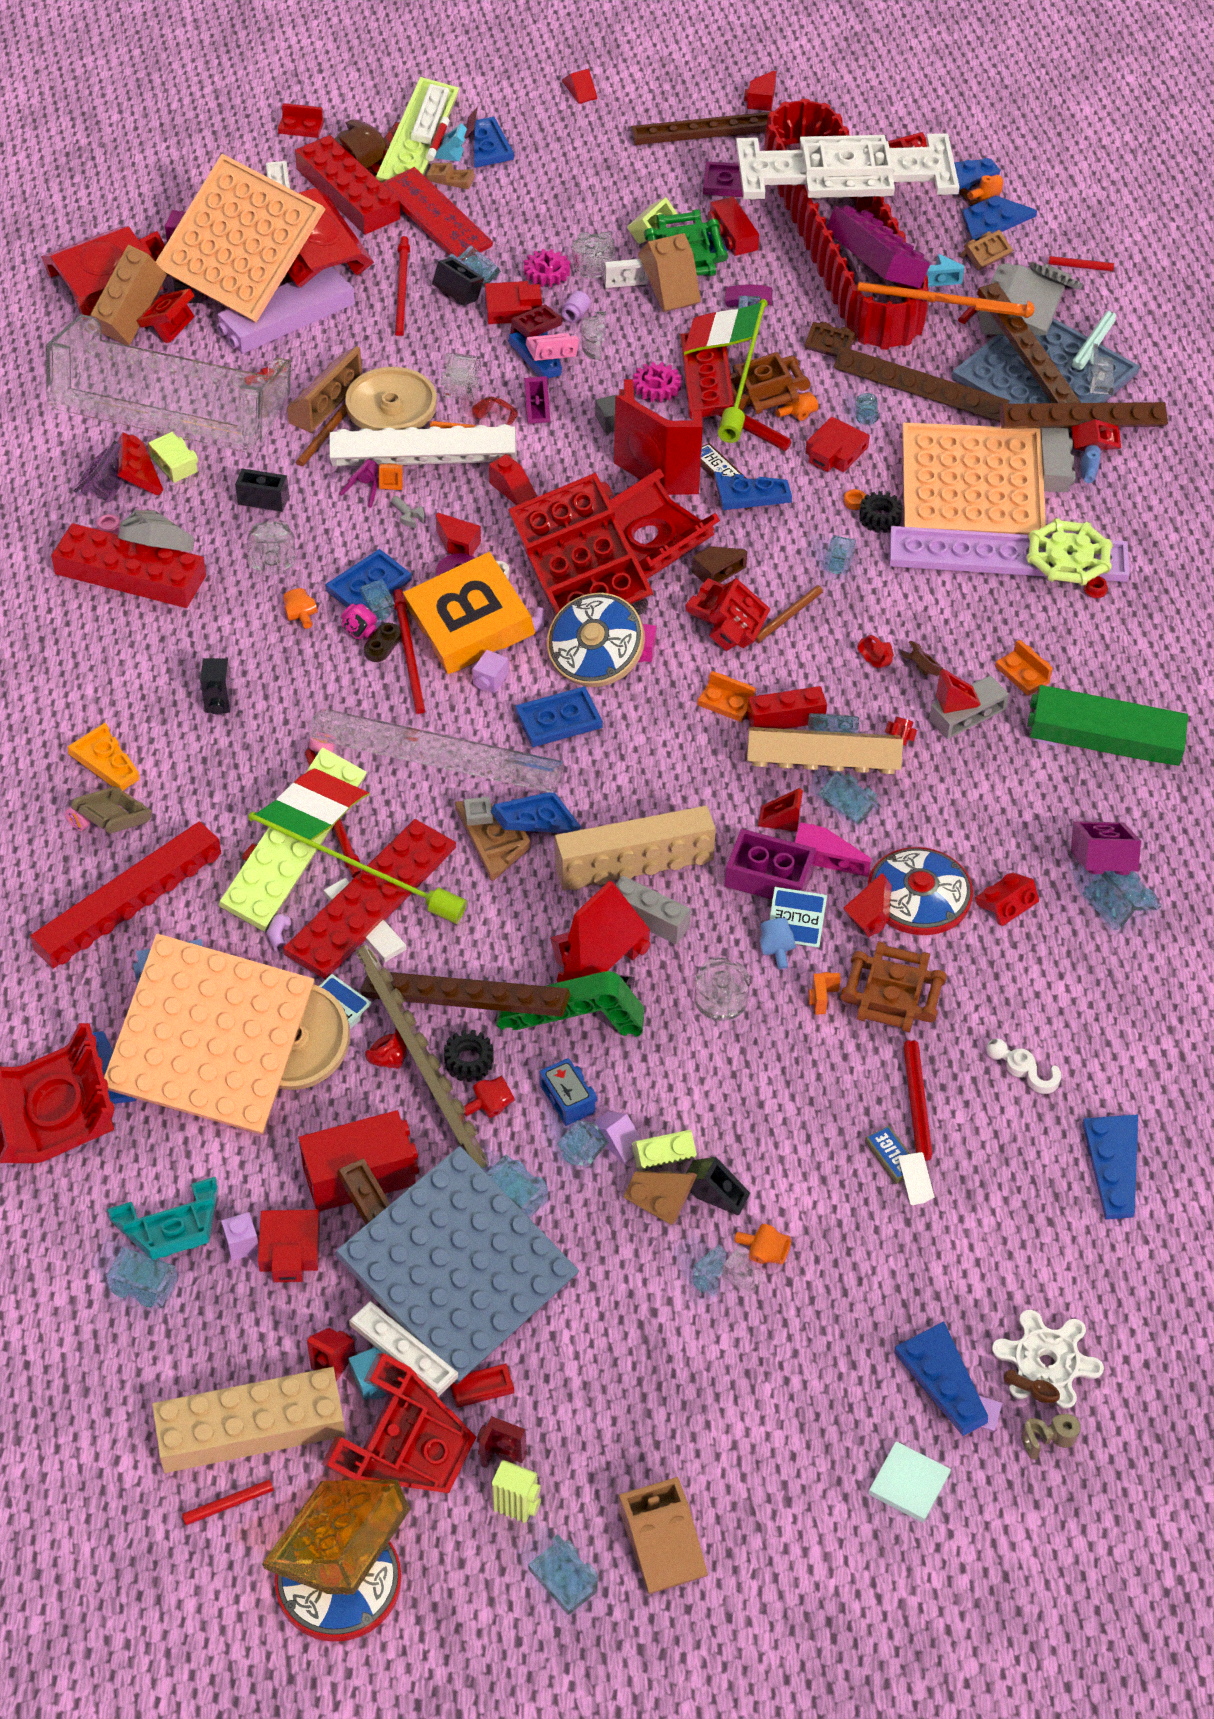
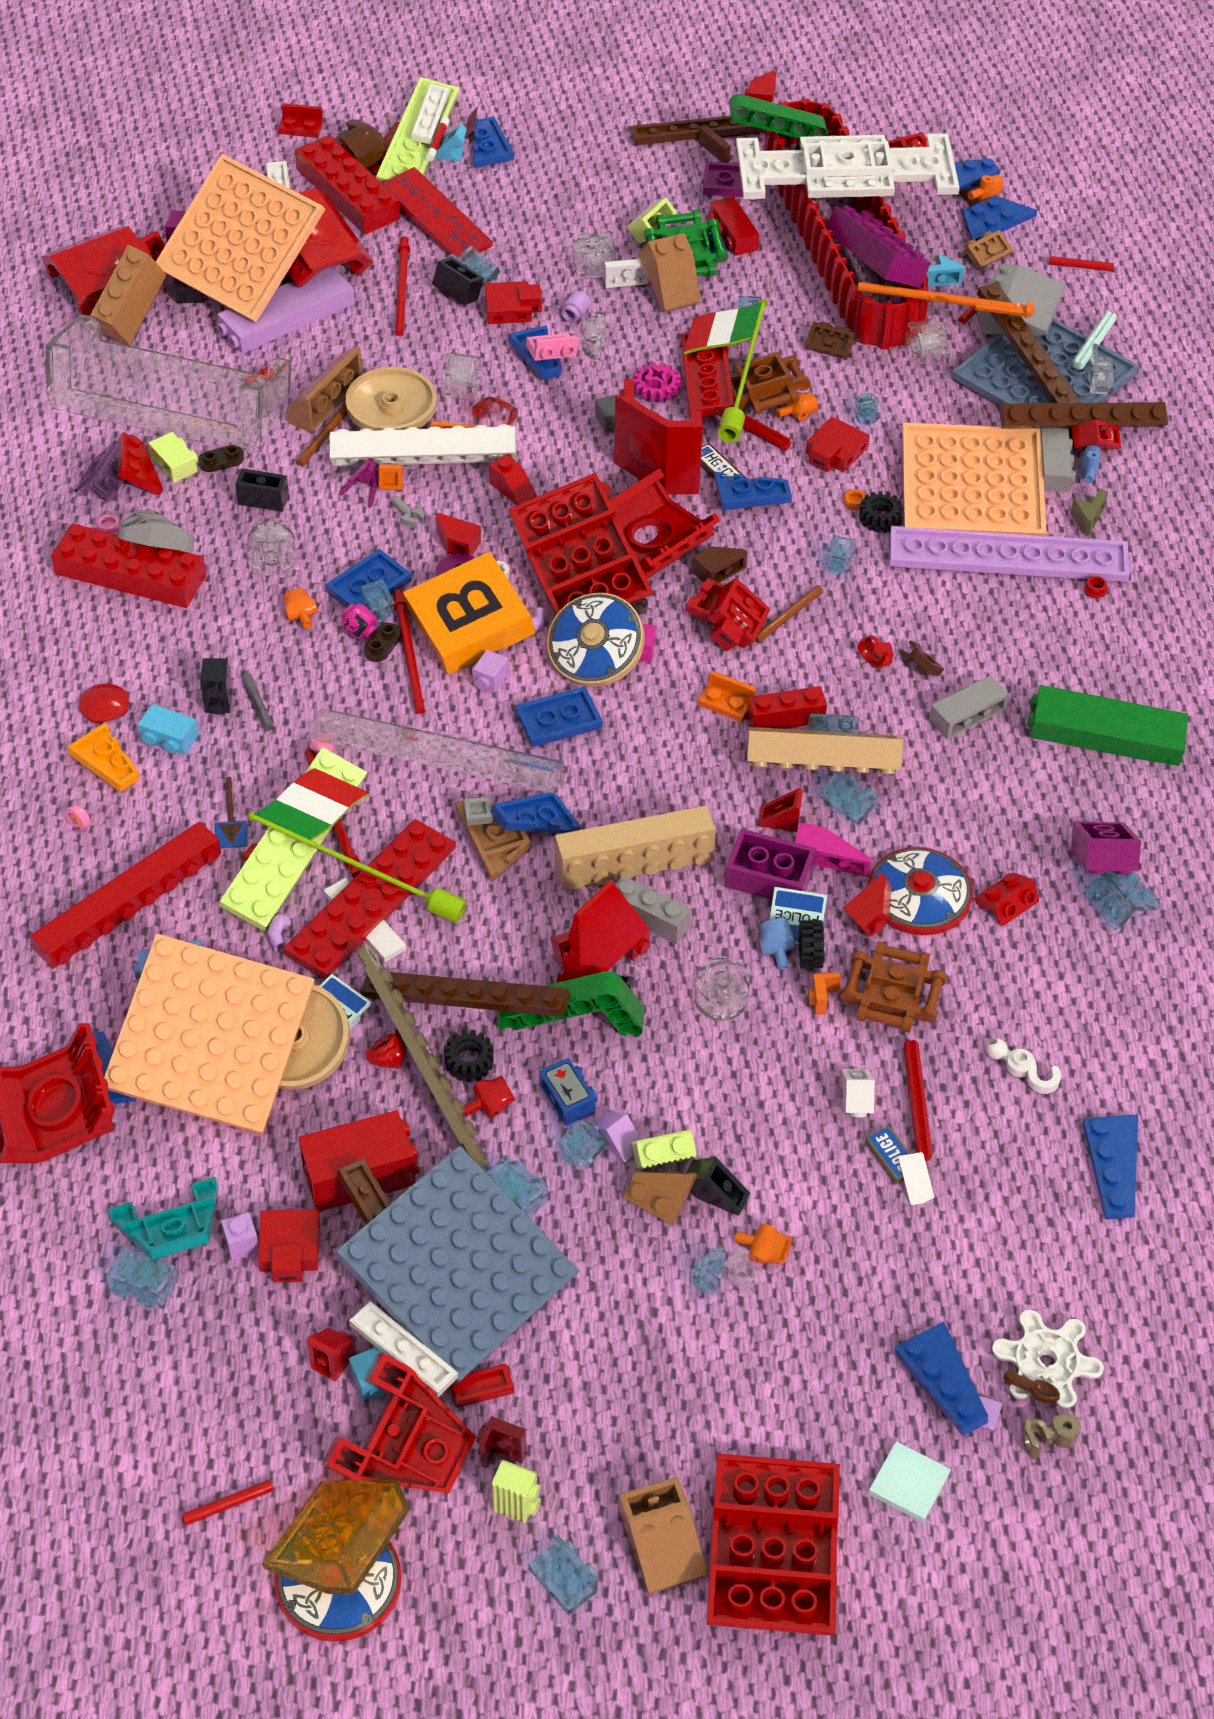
(104, 703): none -> red dish
(104, 812): dark tan container -> none
(168, 314): red bracket -> none
(168, 729): none -> medium azure brick
(221, 458): none -> dark brown plate
(231, 833): none -> piece
(248, 1420): tan brick -> none
(257, 702): none -> flat silver bar
(445, 174): medium nougat slope -> none
(536, 321): dark red bracket -> none
(536, 400): magenta slope -> none
(547, 267): dark pink gear -> none
(581, 86): red slope -> none
(714, 144): none -> reddish brown tile
(733, 293): magenta slope -> none
(768, 118): none -> green beam
(774, 1545): none -> red slope
(811, 943): none -> black tyre
(858, 1092): none -> white slope
(903, 728): red gear -> none
(919, 383): reddish brown plate -> none
(927, 341): none -> clear brick
(955, 693): red slope -> none
(1025, 668): orange bracket -> none
(1056, 274): light grey gear -> none
(1069, 567): yellowish green plate -> none
(1087, 513): none -> olive slope

